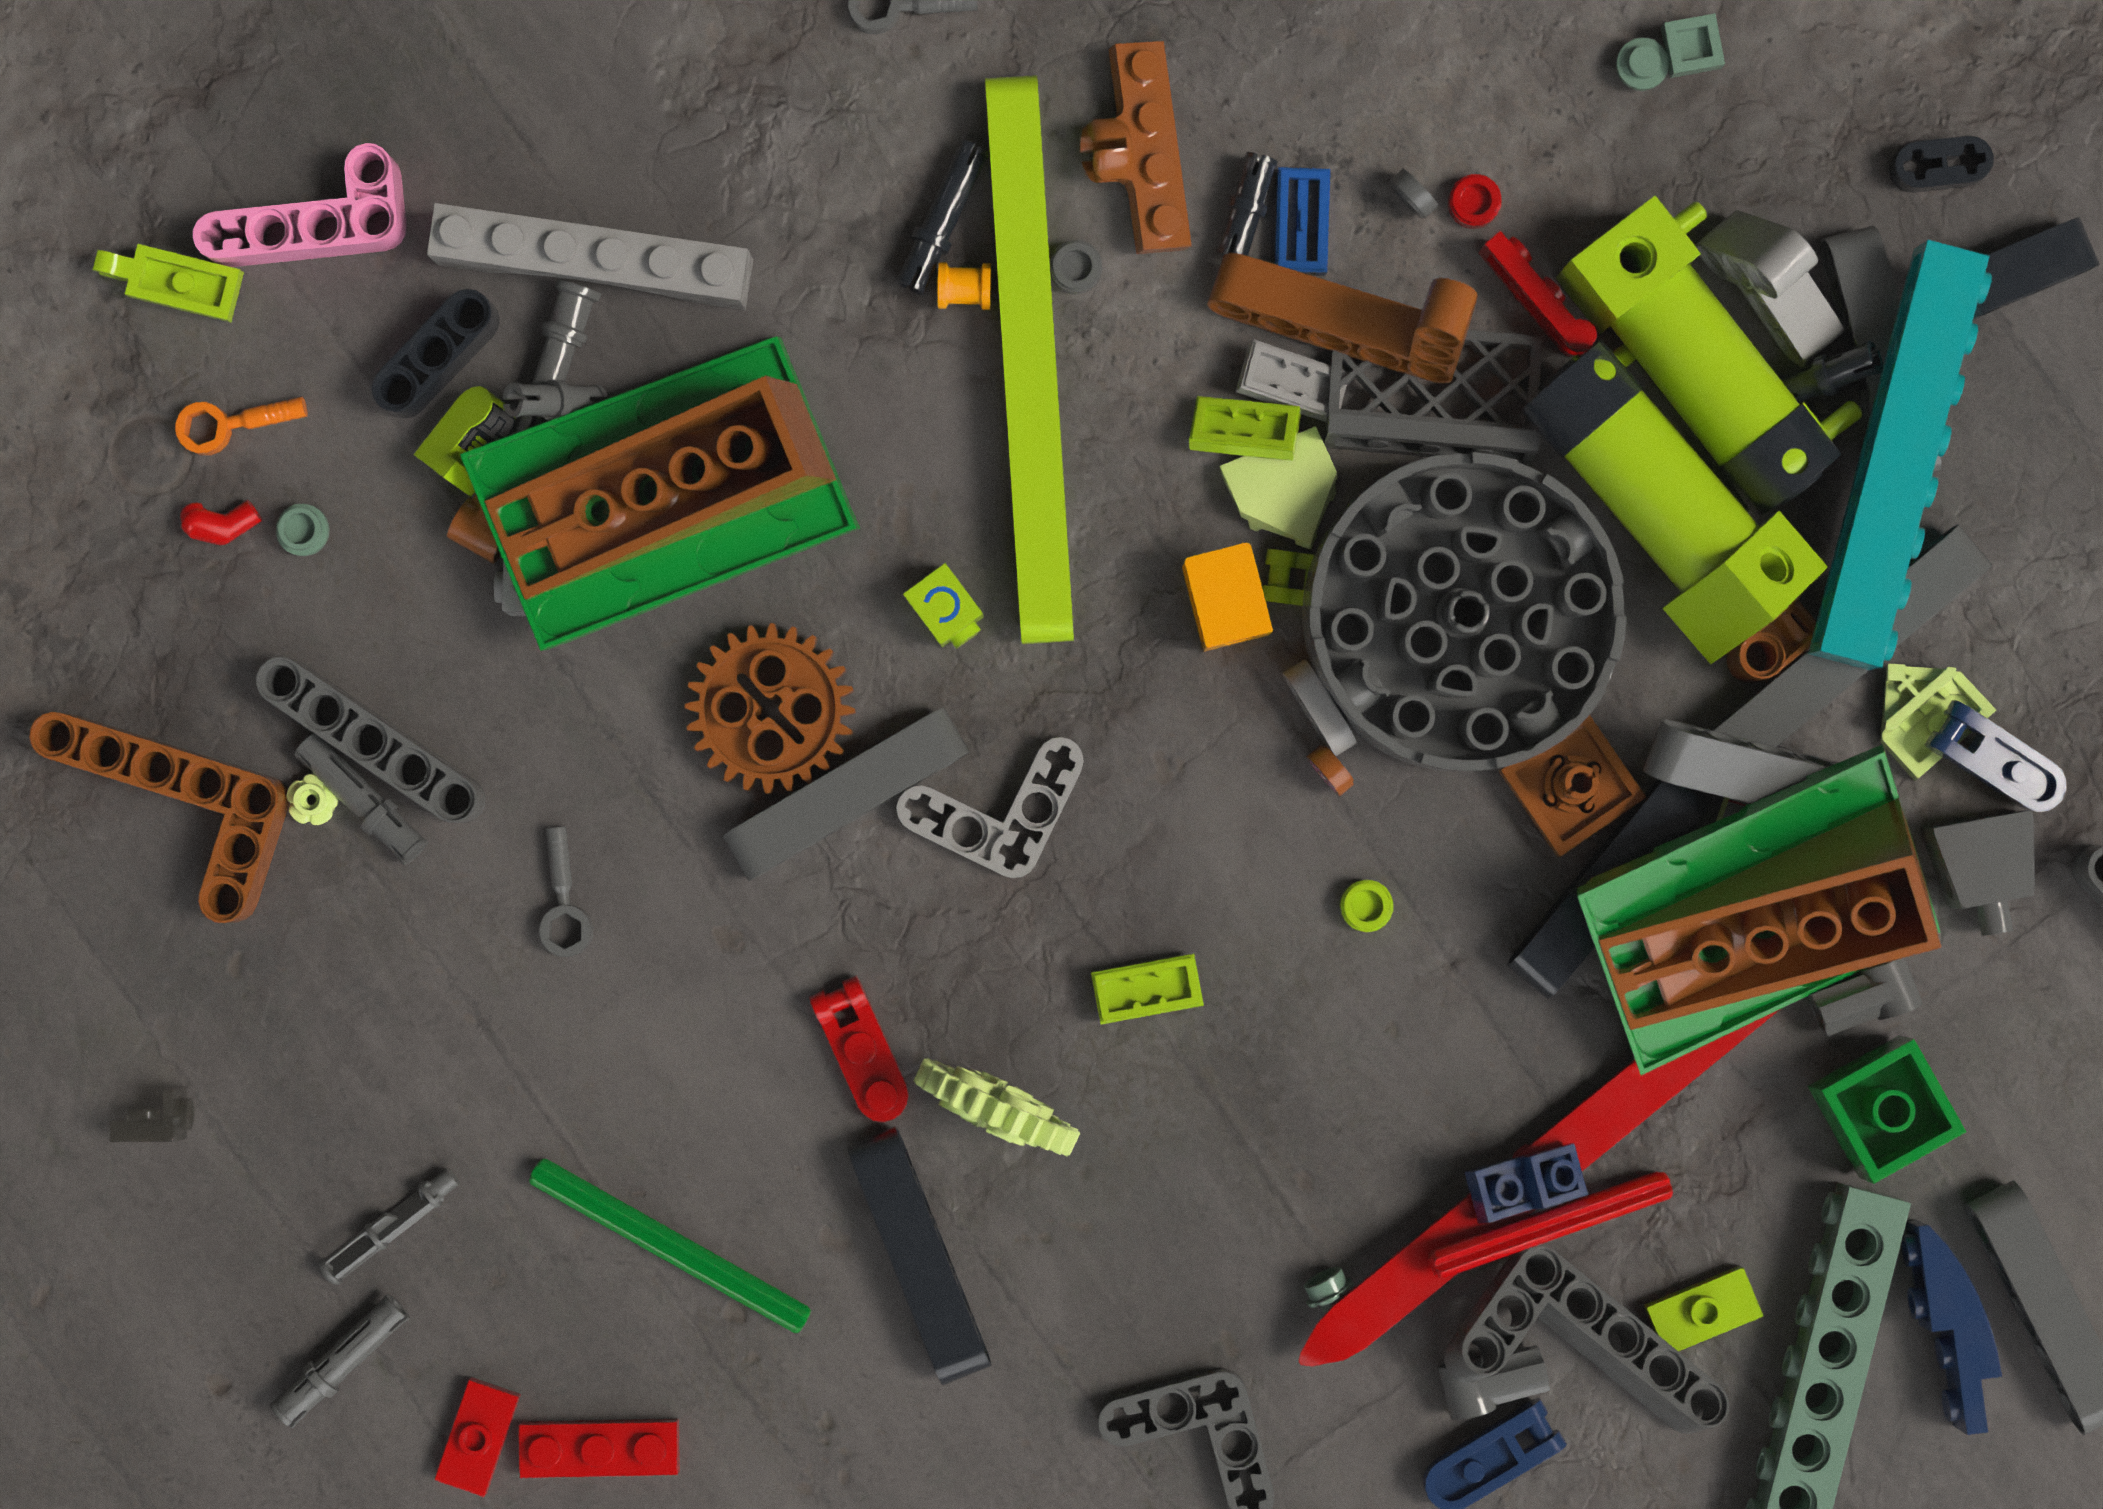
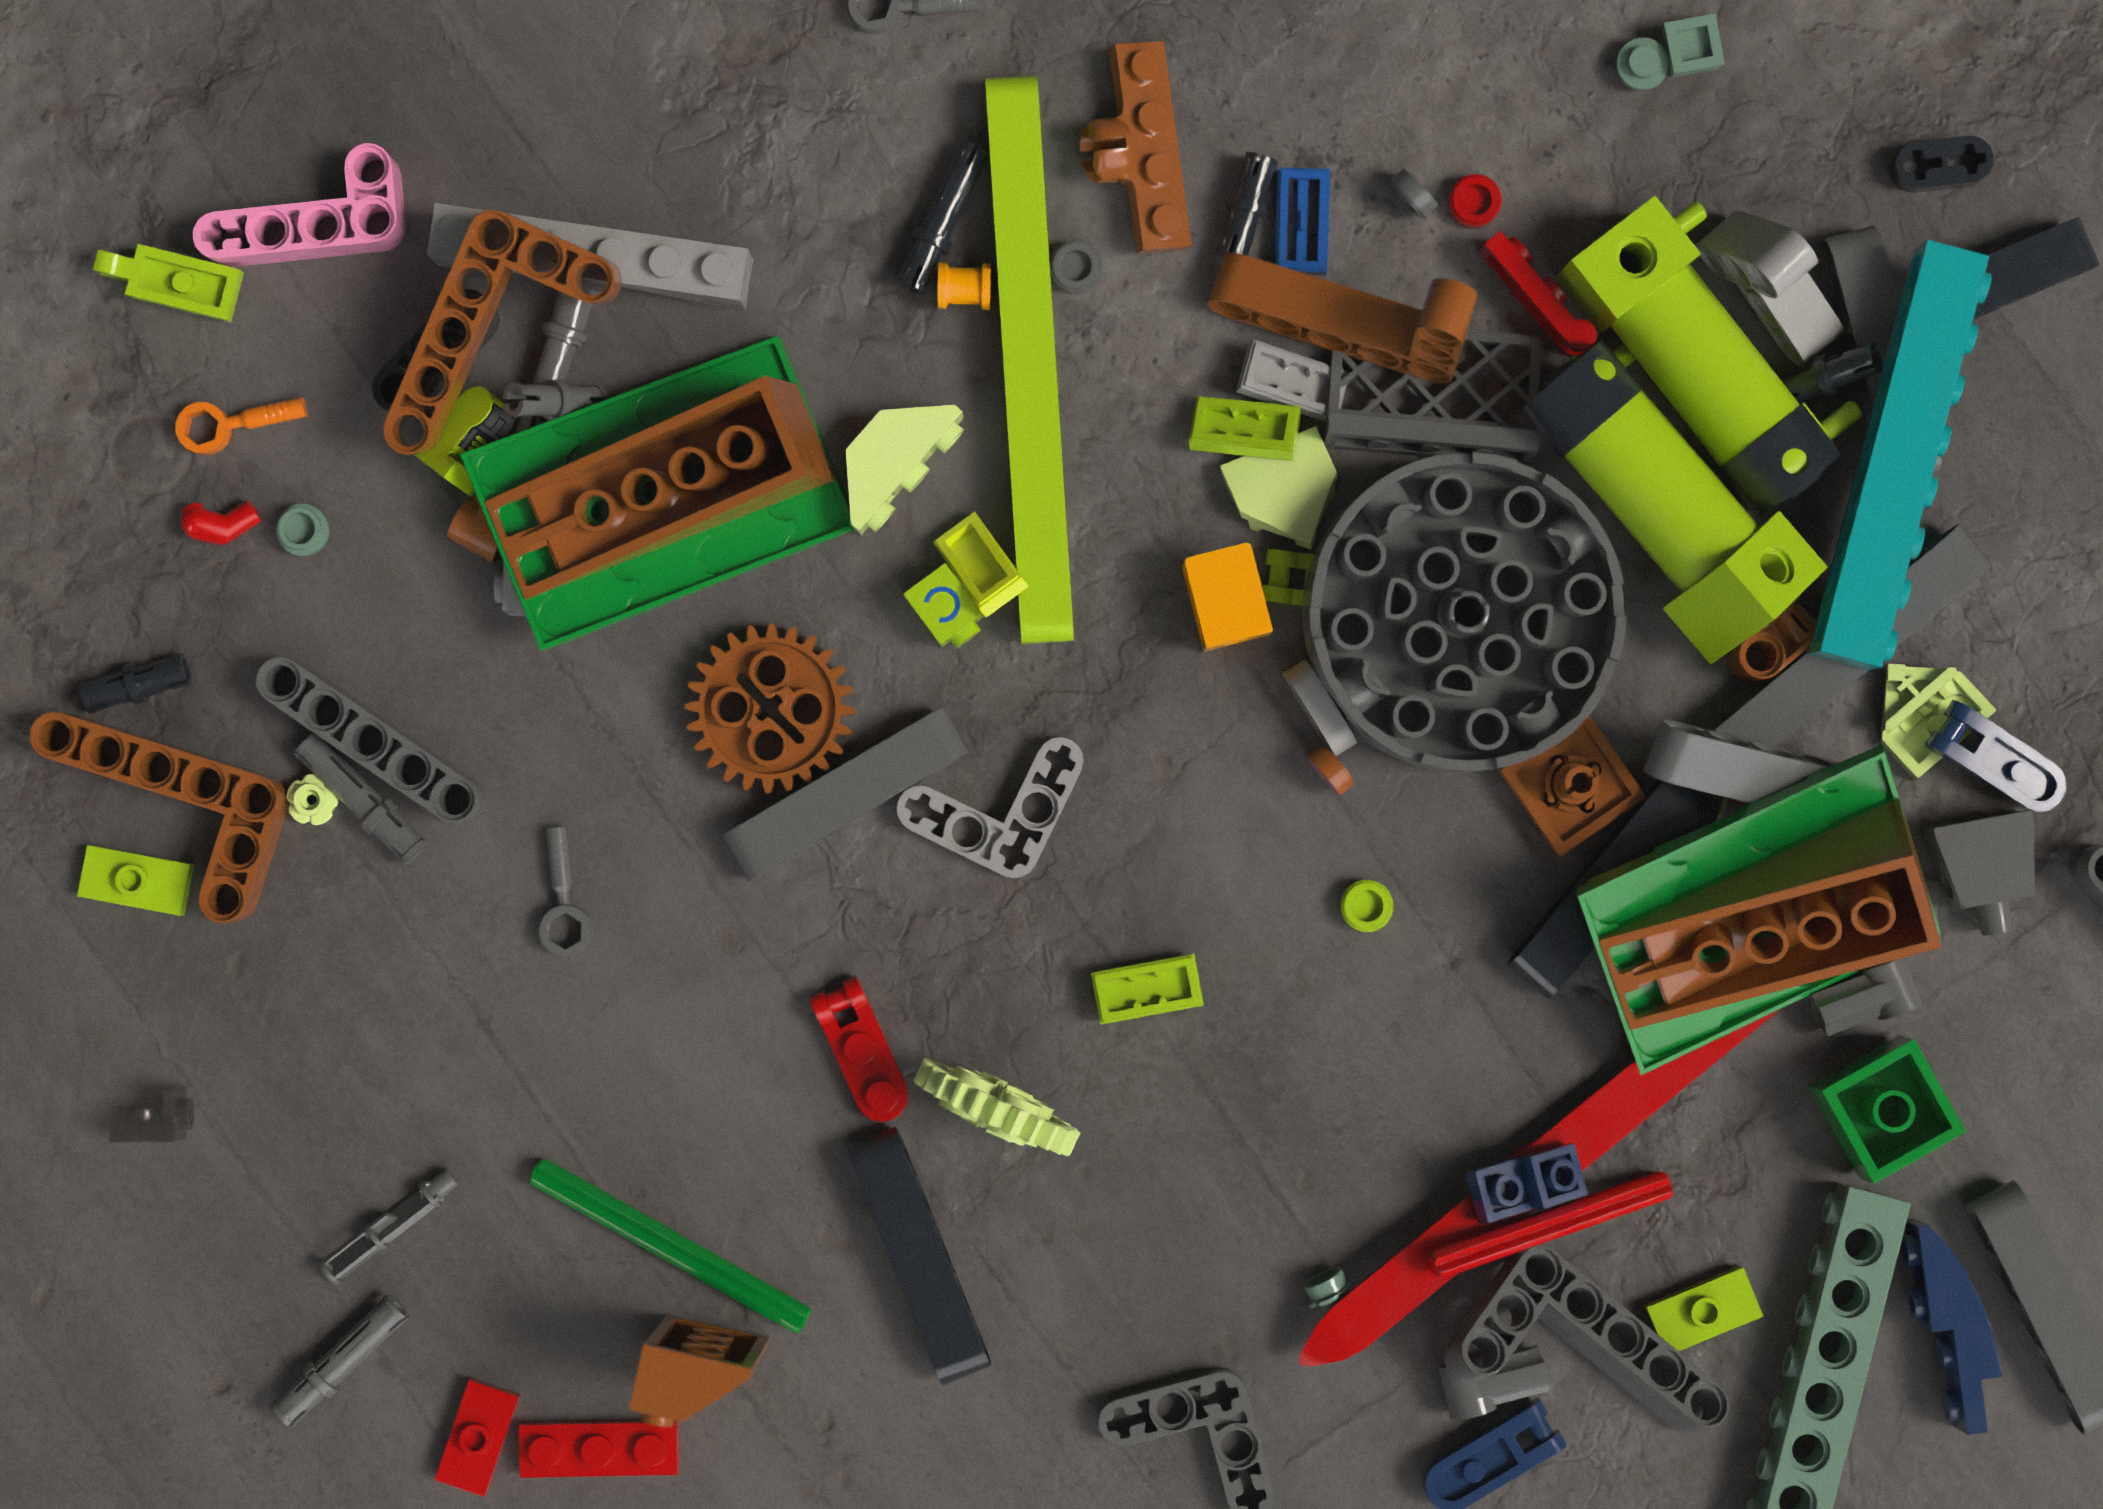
(135, 683): none -> black pin
(135, 880): none -> lime plate
(478, 314): none -> dark orange beam
(690, 1367): none -> dark orange slope
(892, 457): none -> yellowish green slope
(980, 564): none -> neon yellow tile

